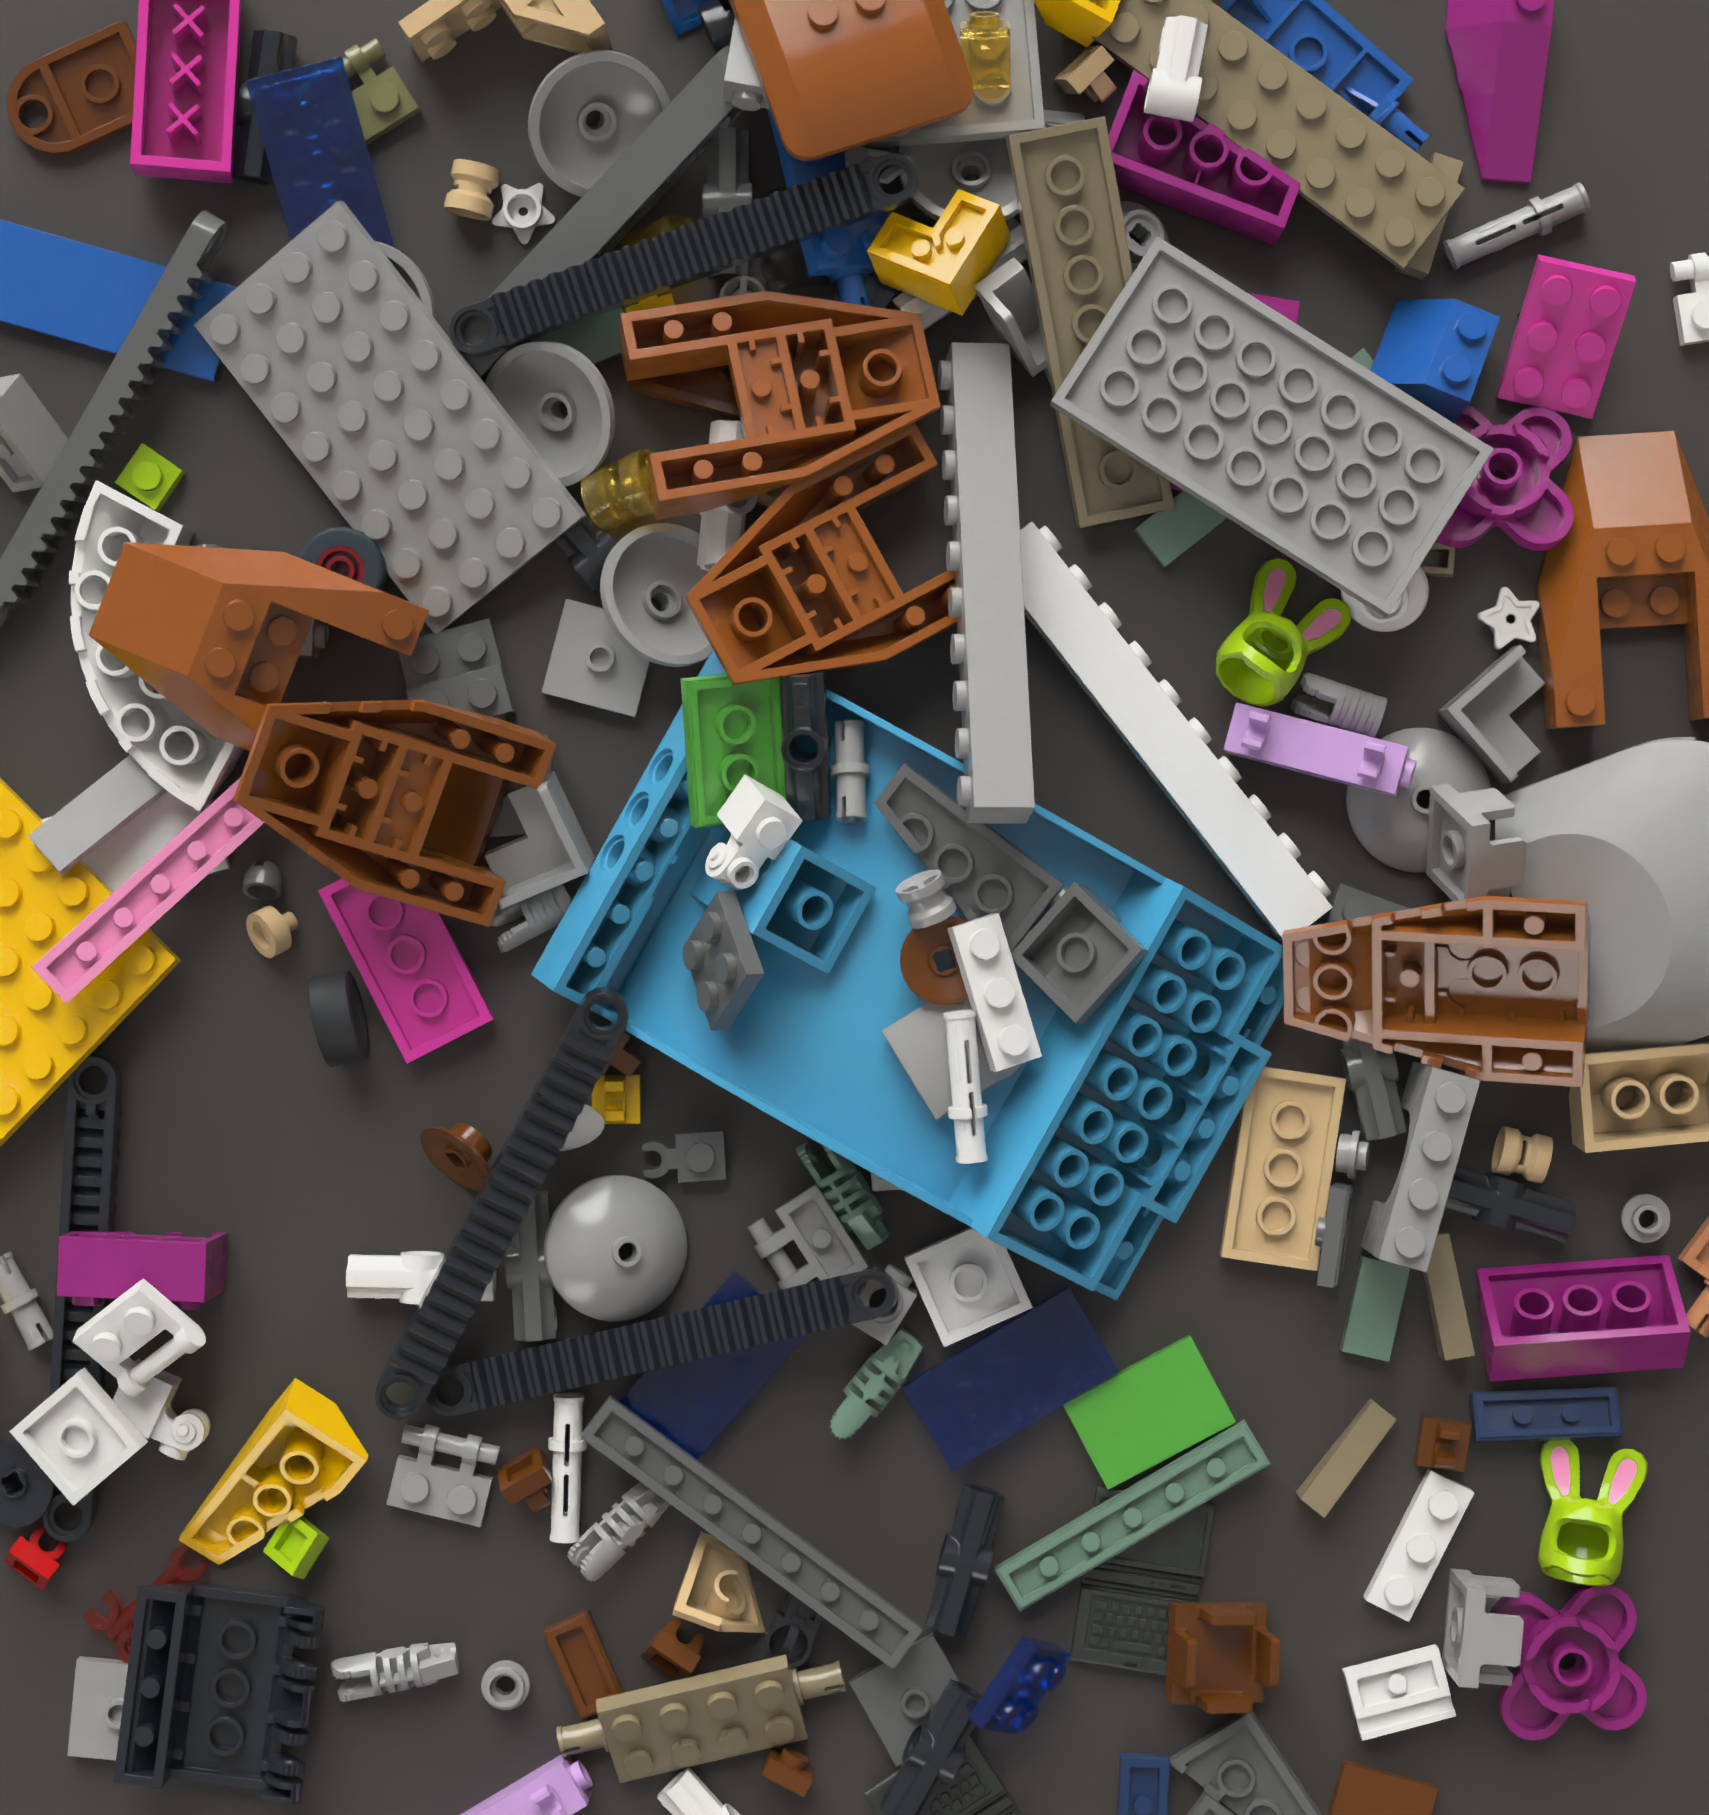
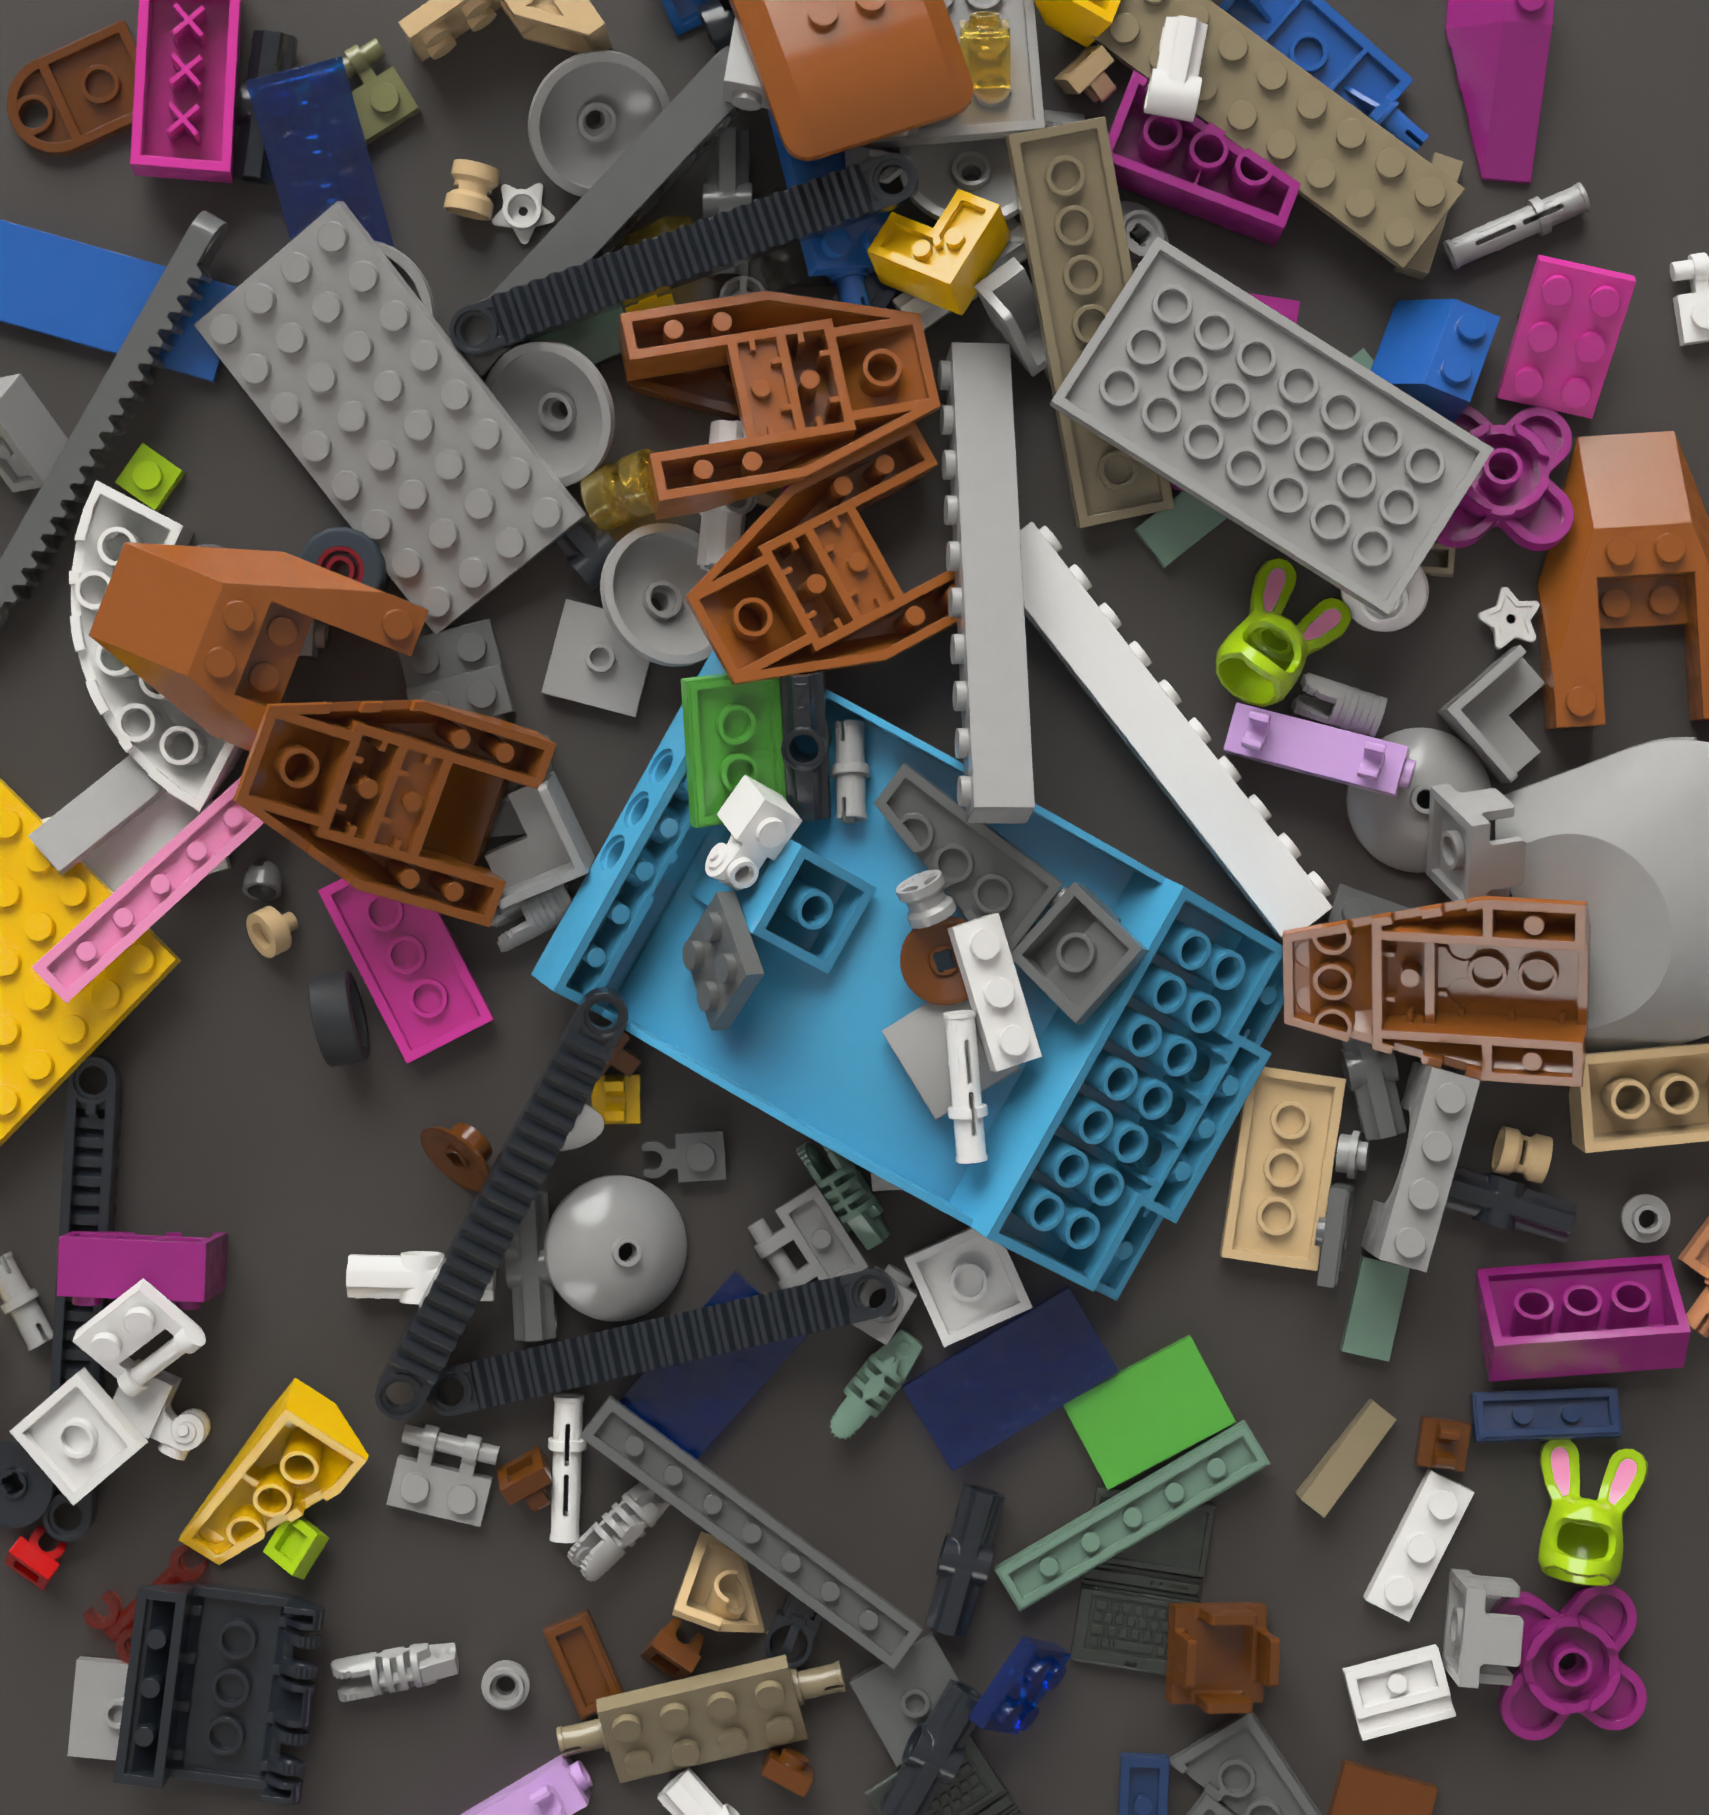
(1447, 1302): dark tan piece -> none

